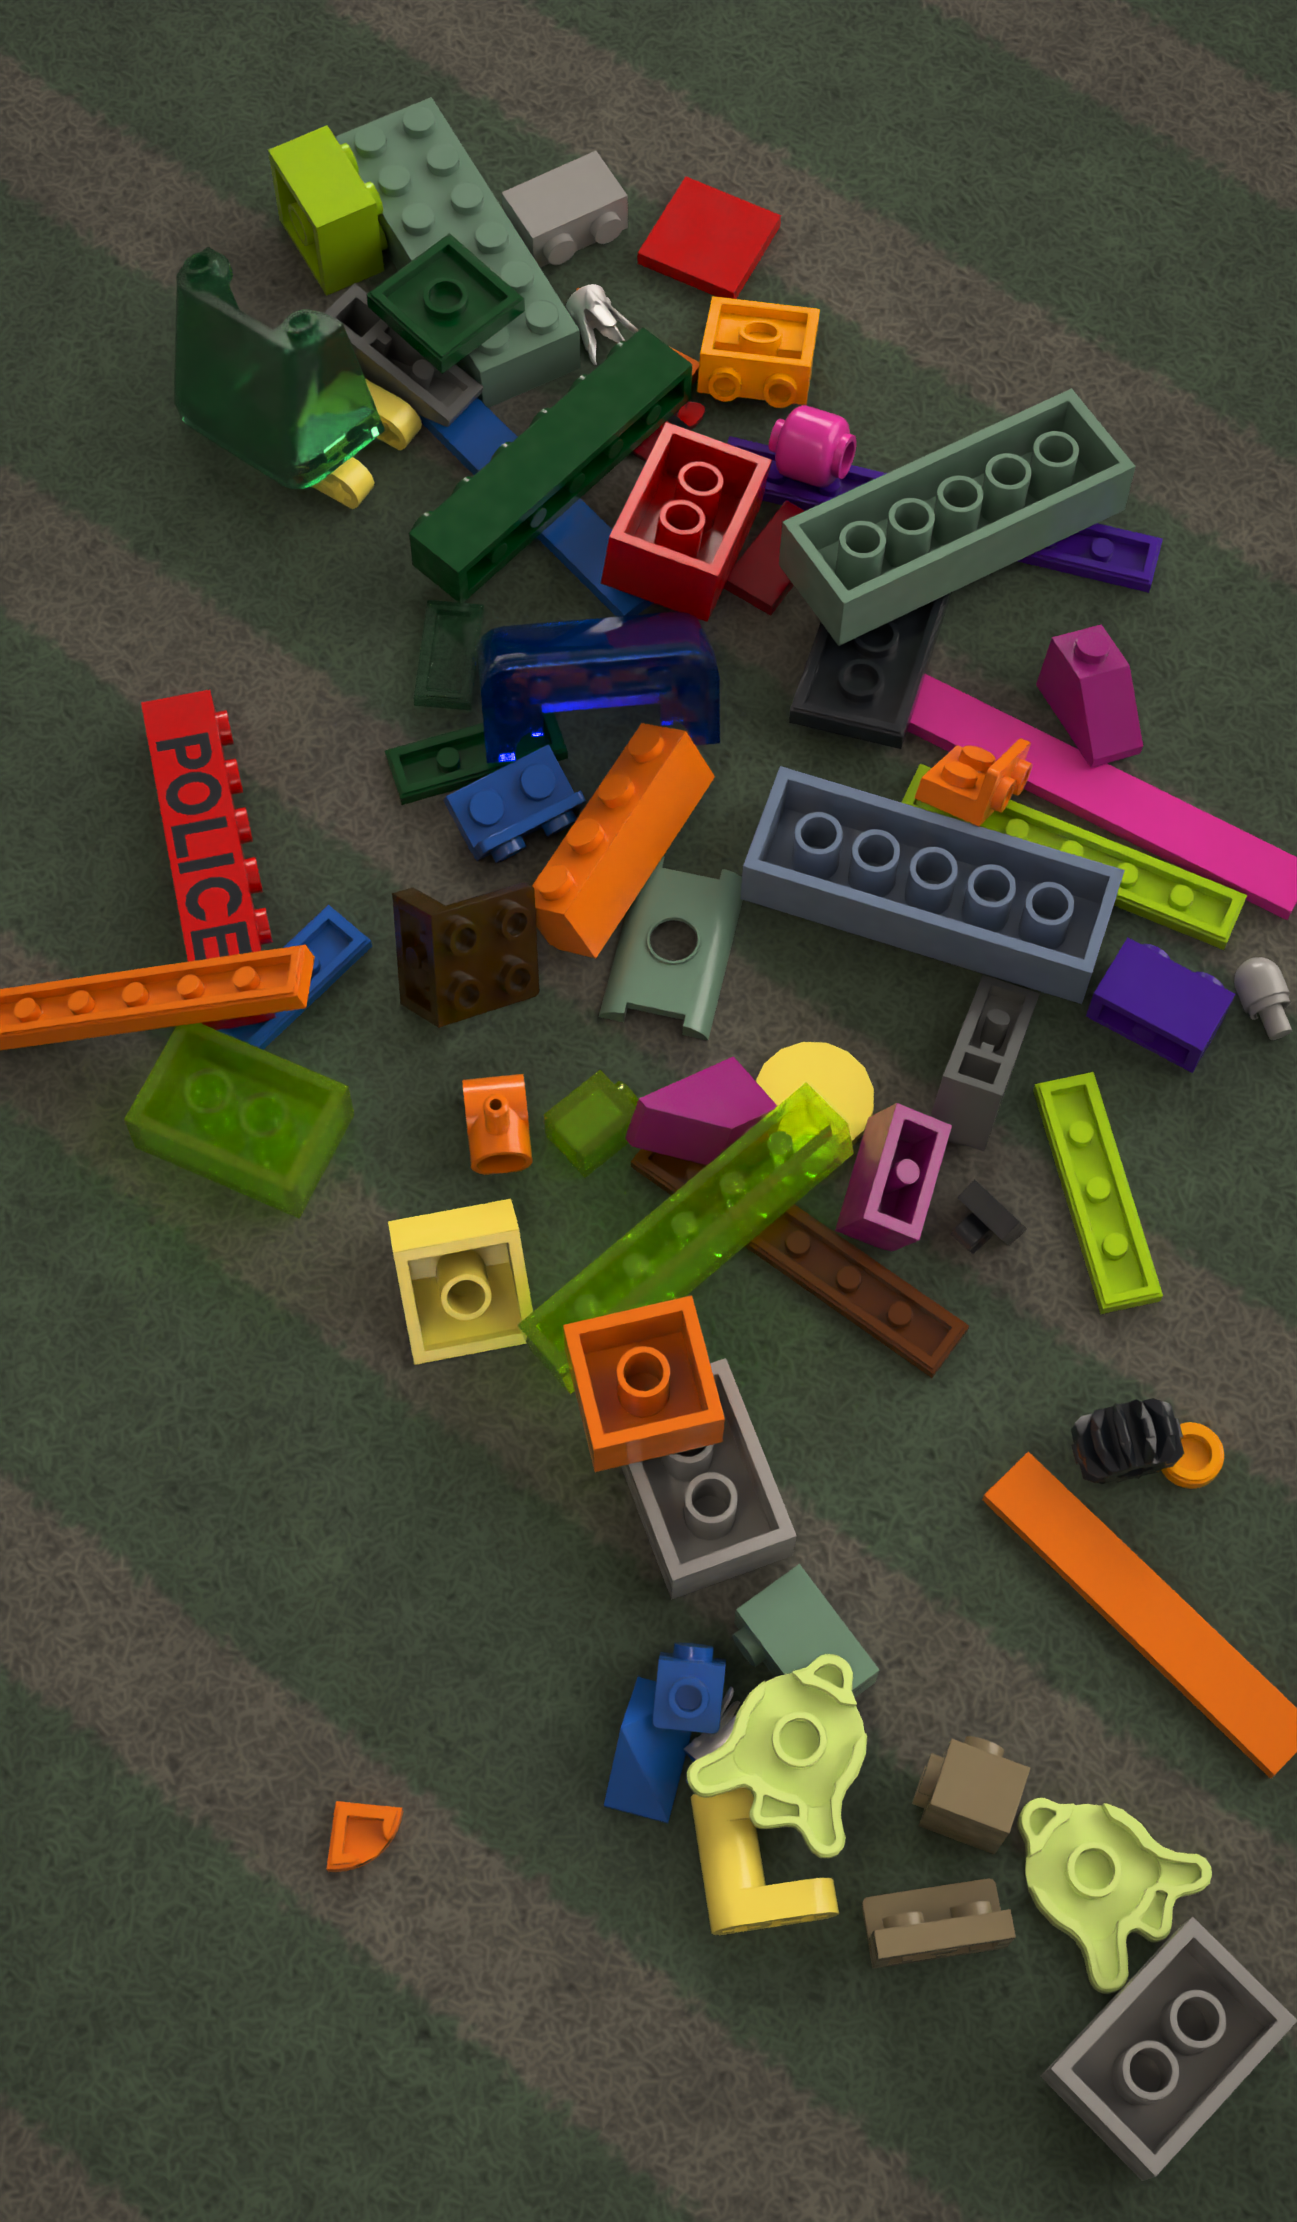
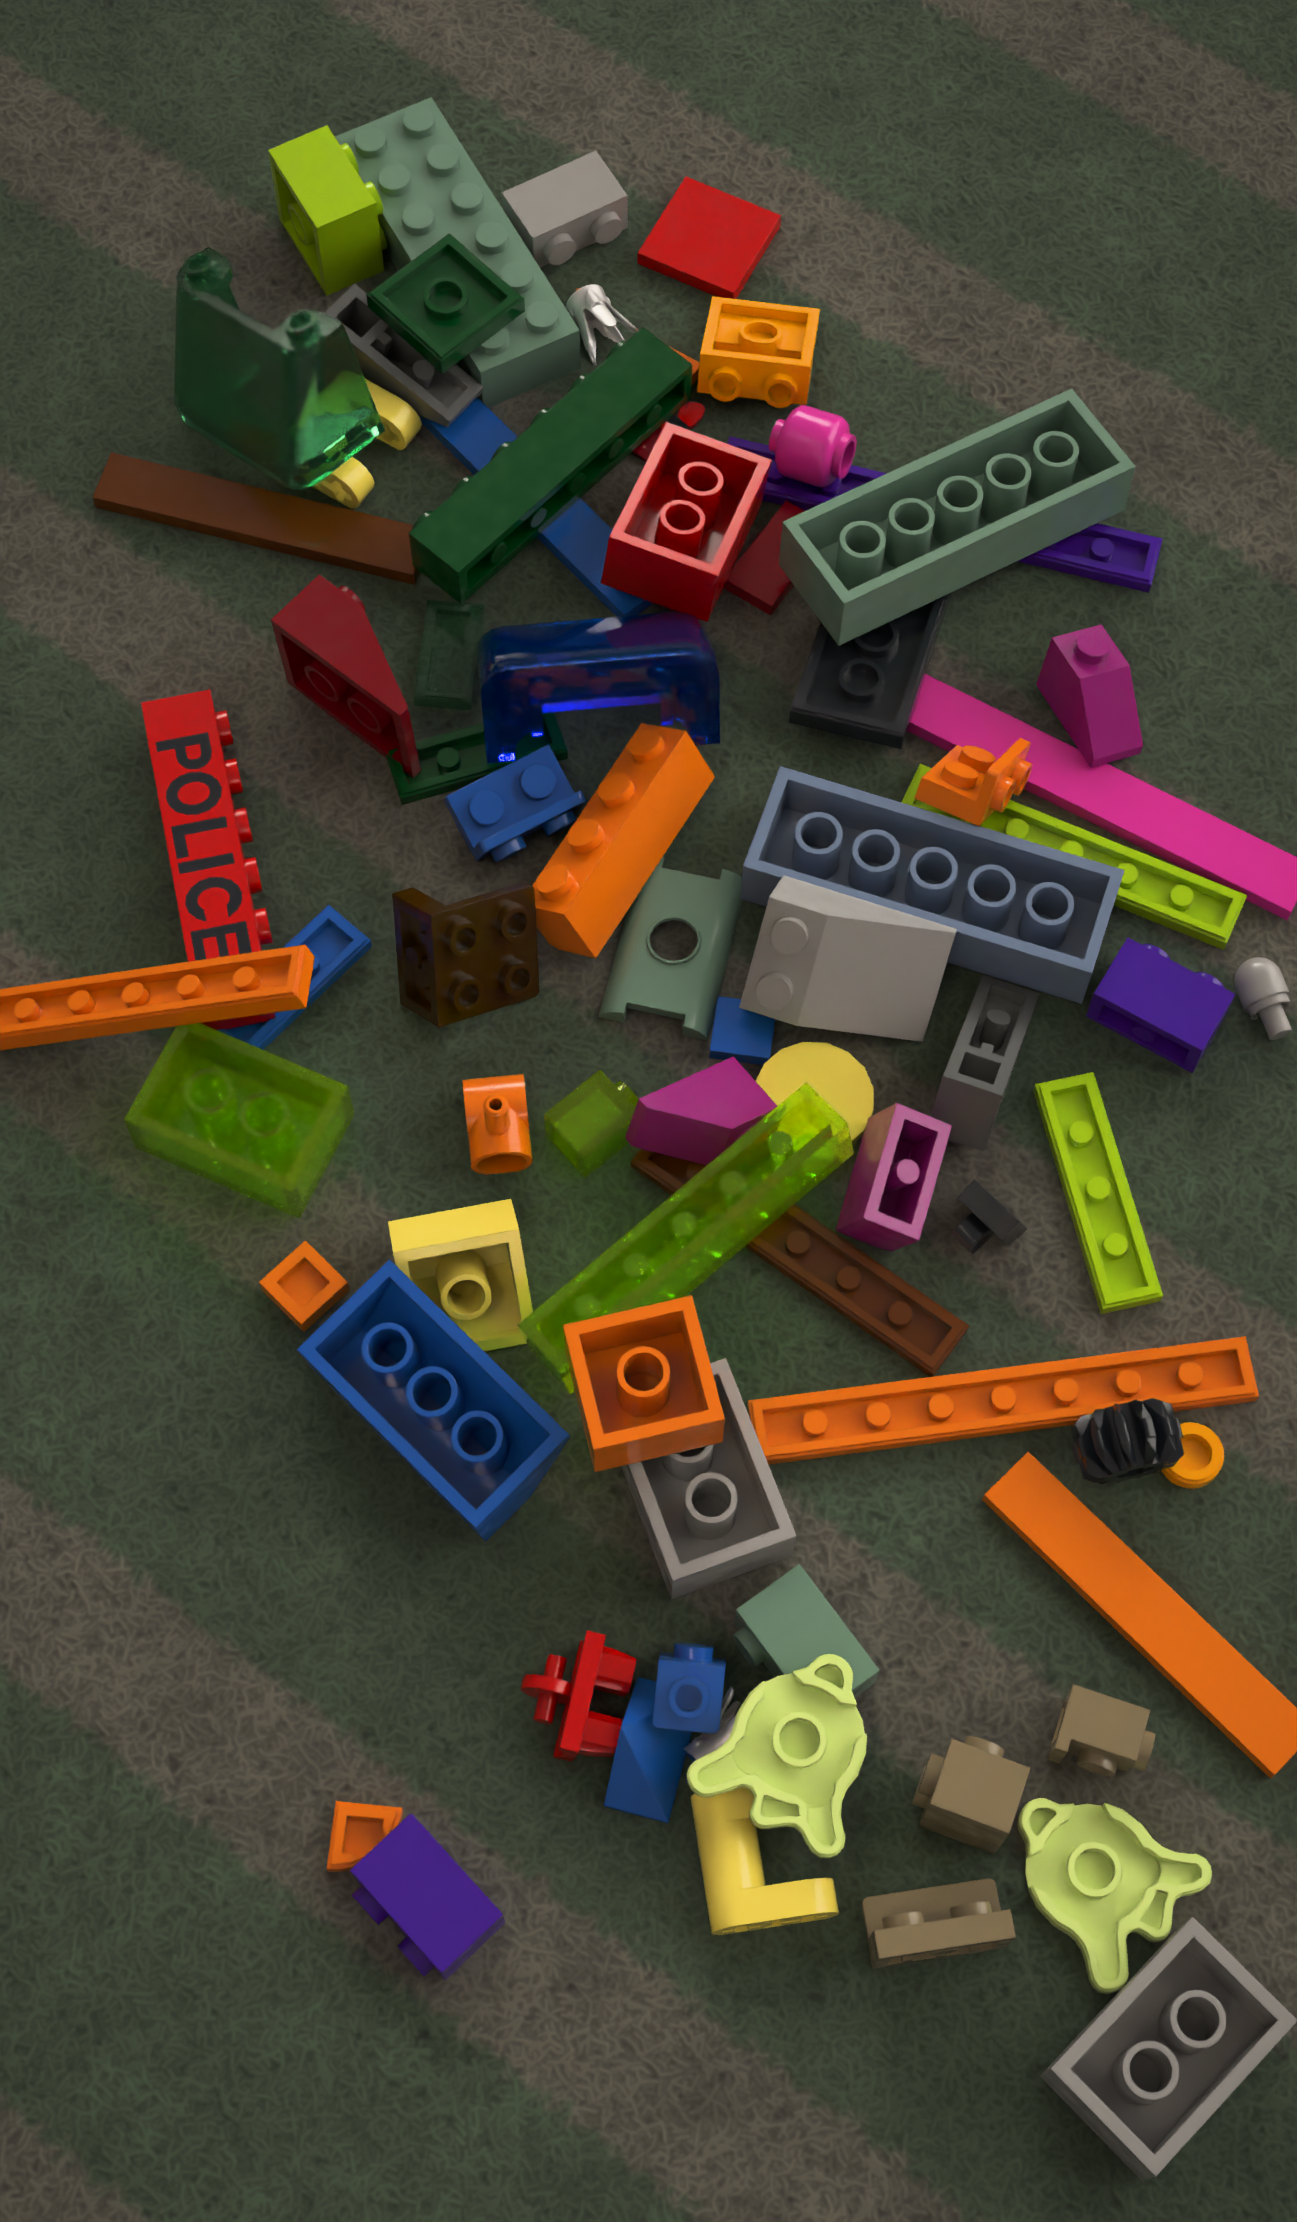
(256, 517): none -> reddish brown tile
(304, 1286): none -> orange plate
(342, 669): none -> dark red slope
(426, 1898): none -> dark purple brick
(436, 1399): none -> blue slope
(594, 1668): none -> red hips
(740, 1033): none -> blue tile
(845, 964): none -> light grey slope
(999, 1400): none -> orange tile
(1102, 1733): none -> dark tan brick

